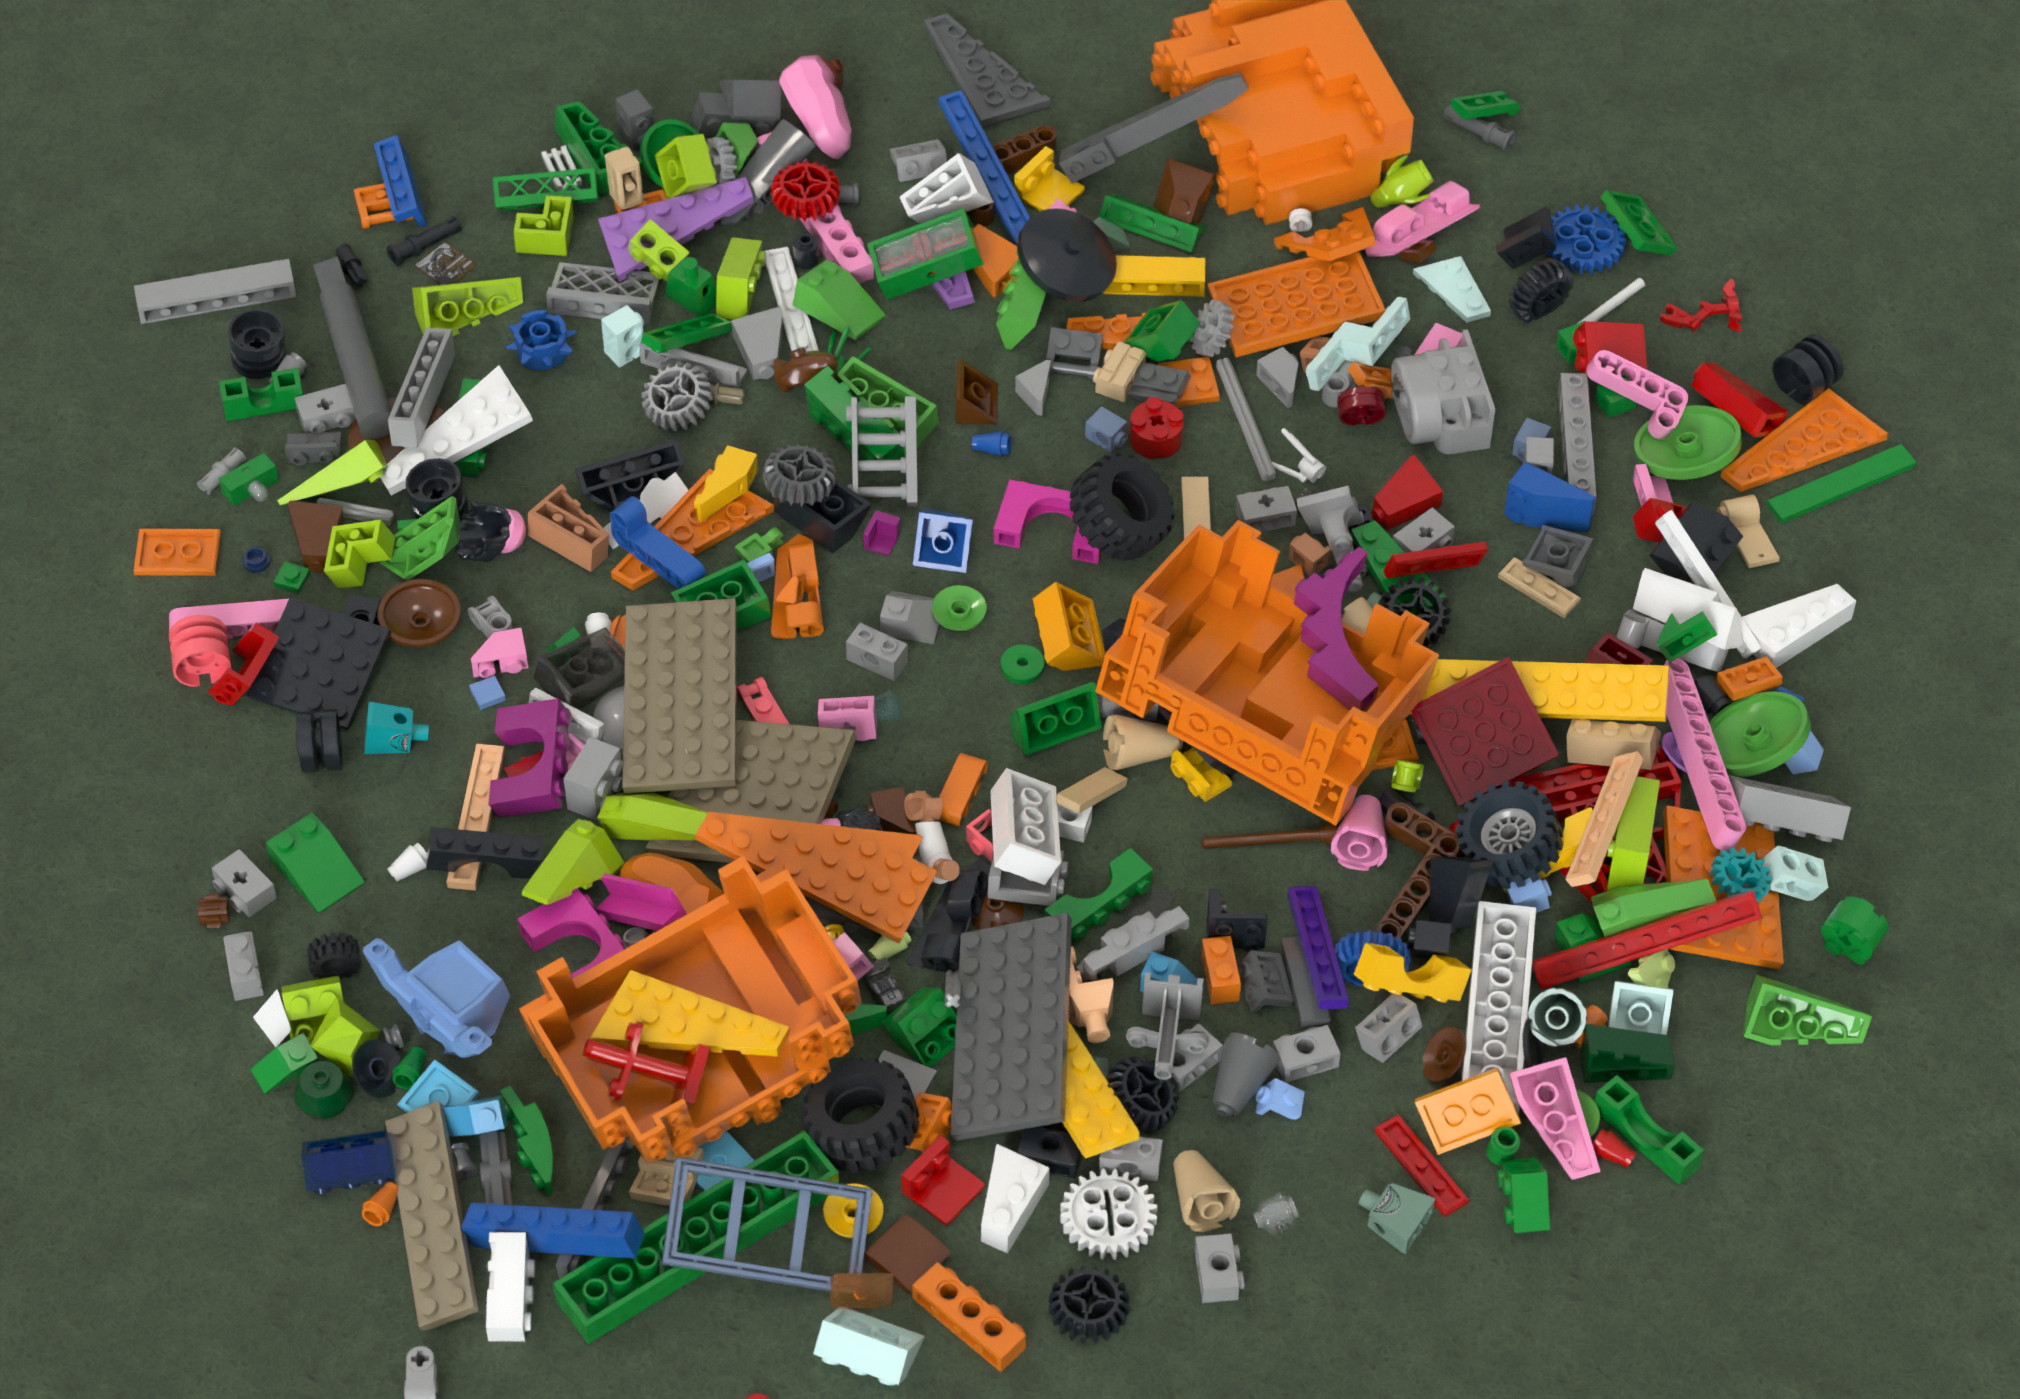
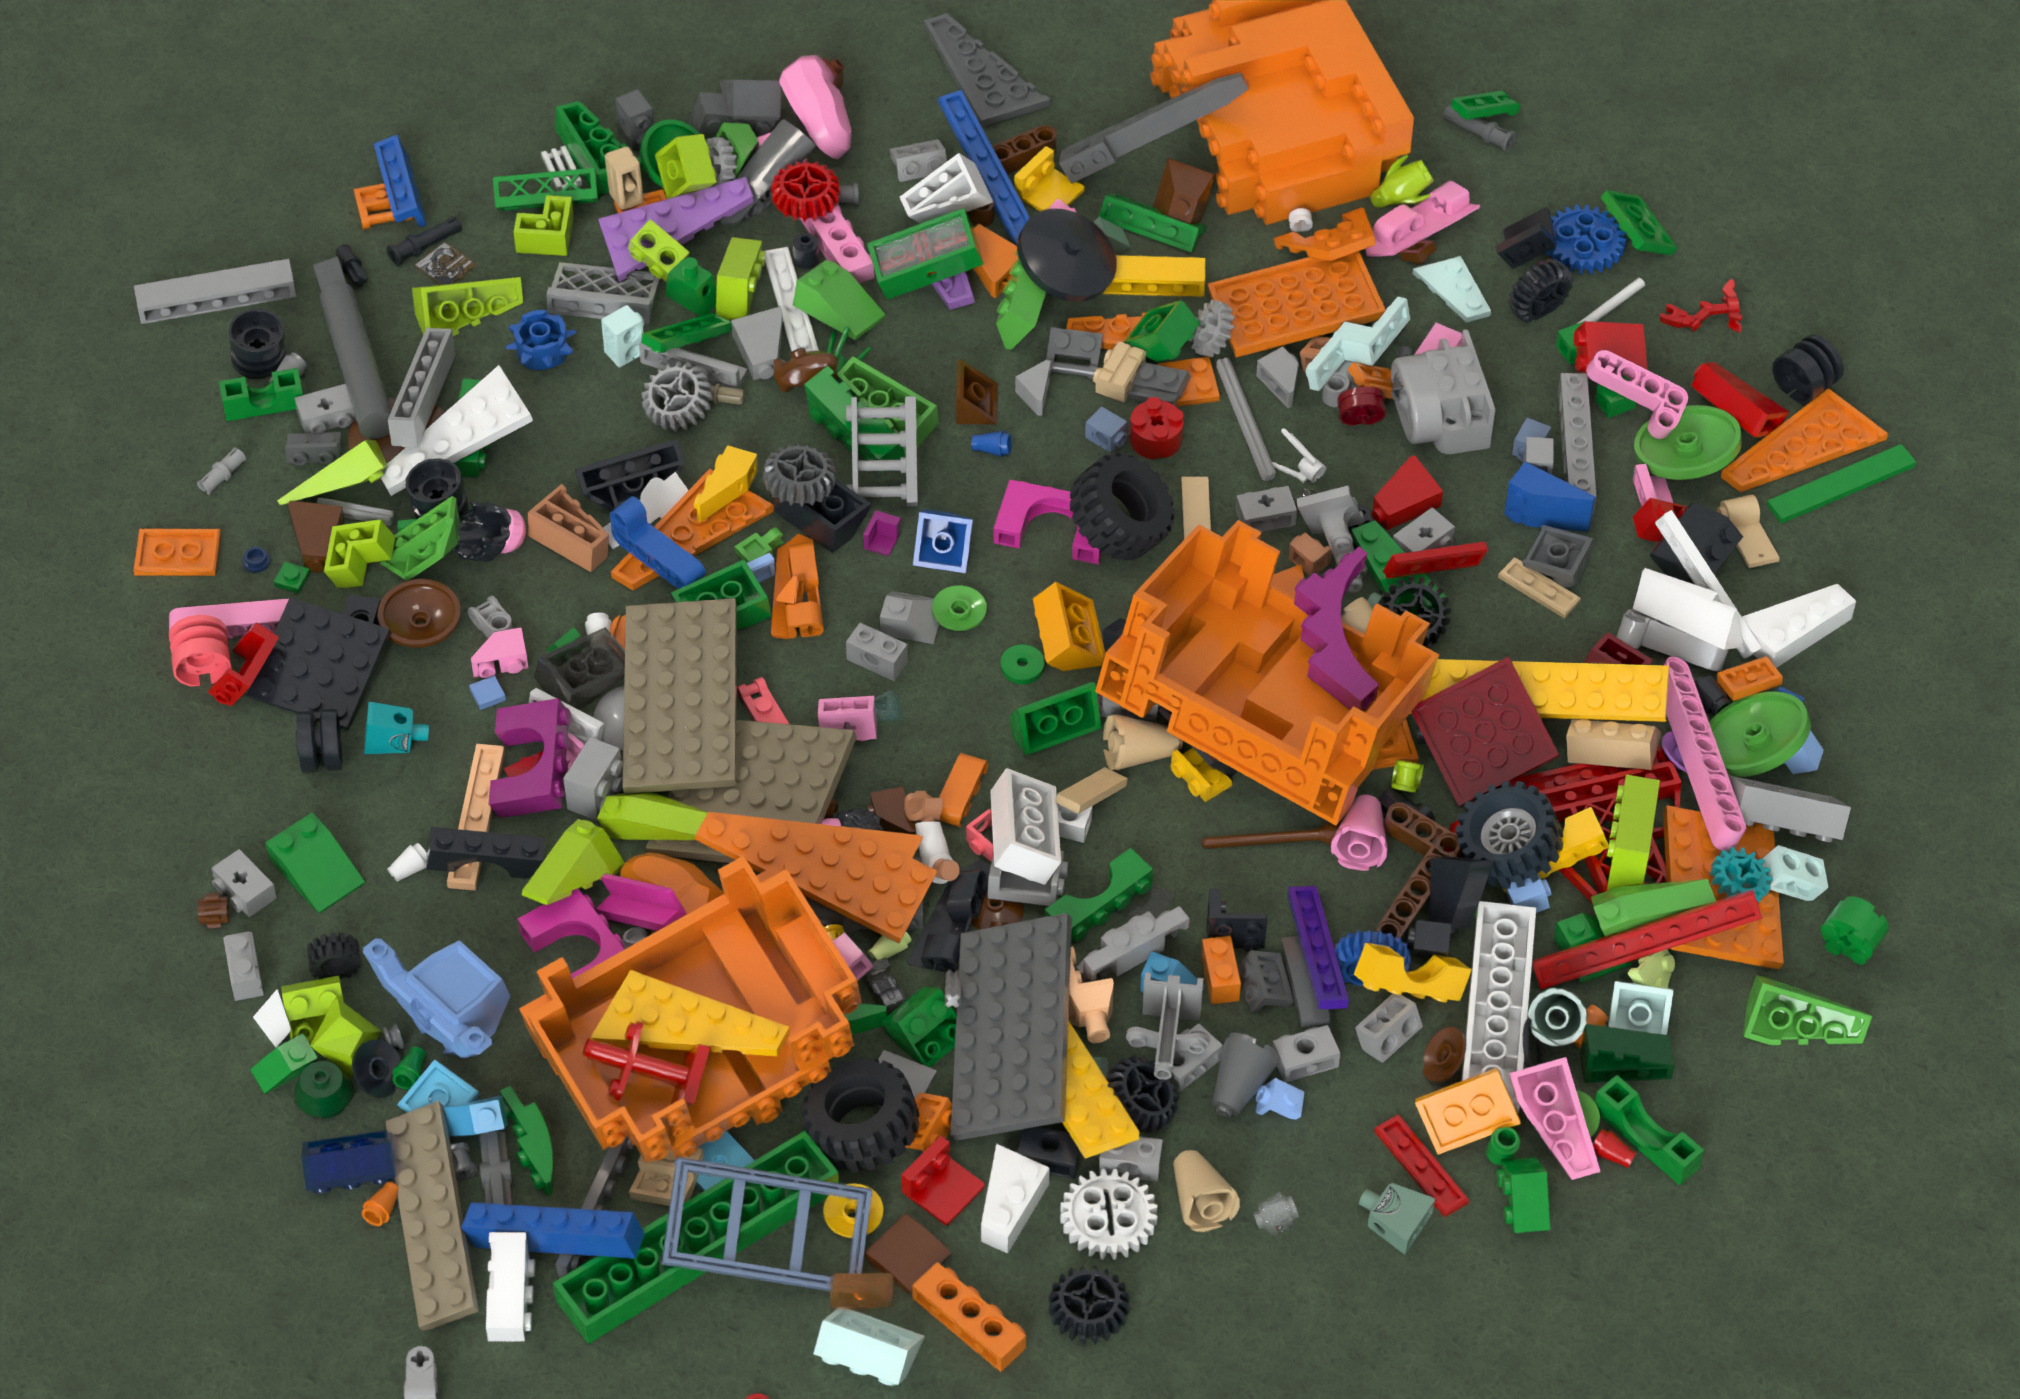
(249, 480): green piece -> none
(1218, 1252): light grey brick -> none
(1604, 819): light nougat plate -> none
(1681, 638): green slope -> none

